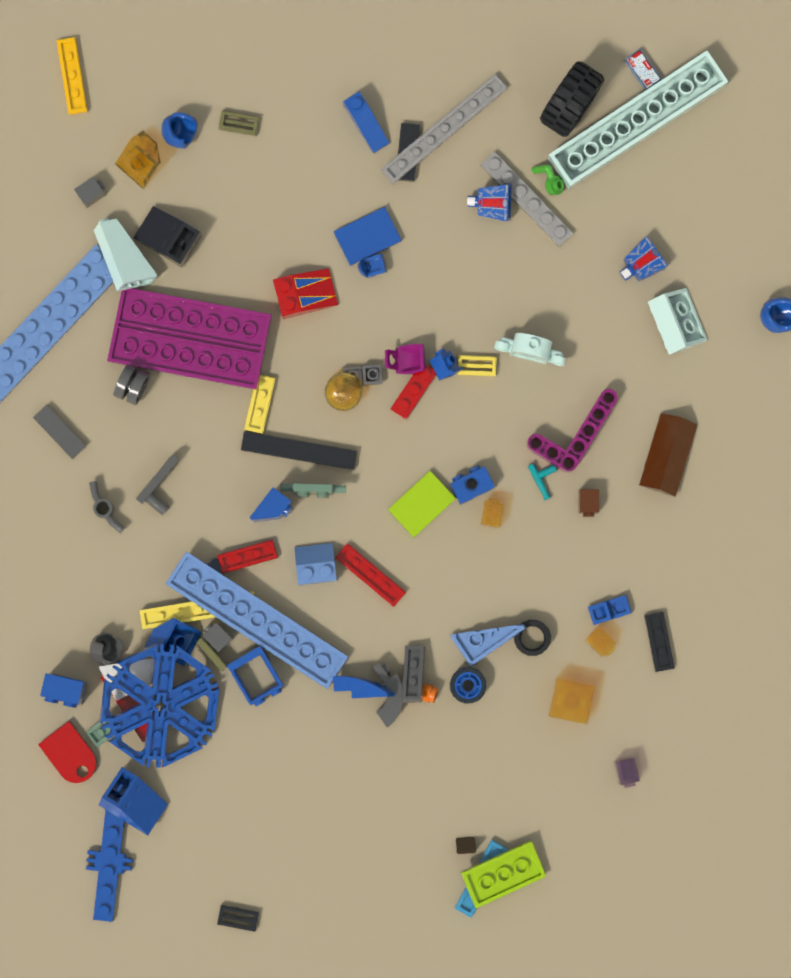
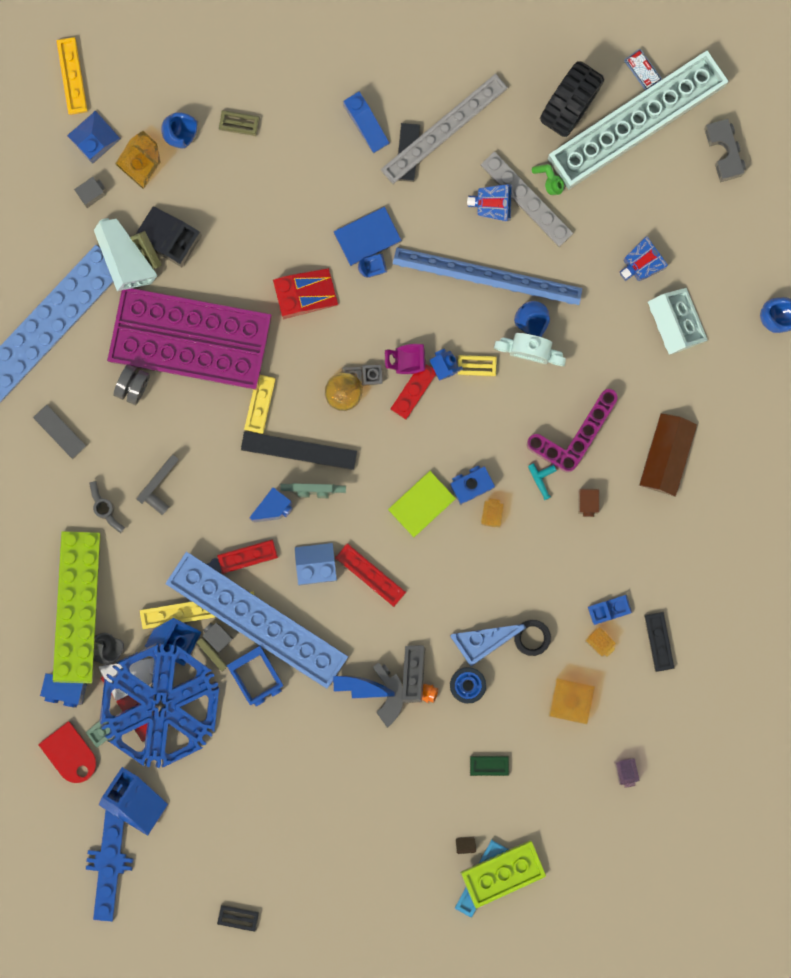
(76, 607): none -> lime plate
(93, 137): none -> blue slope
(144, 245): none -> olive tile
(487, 276): none -> medium blue plate
(489, 765): none -> dark green tile
(532, 318): none -> blue piece
(722, 134): none -> dark grey arch

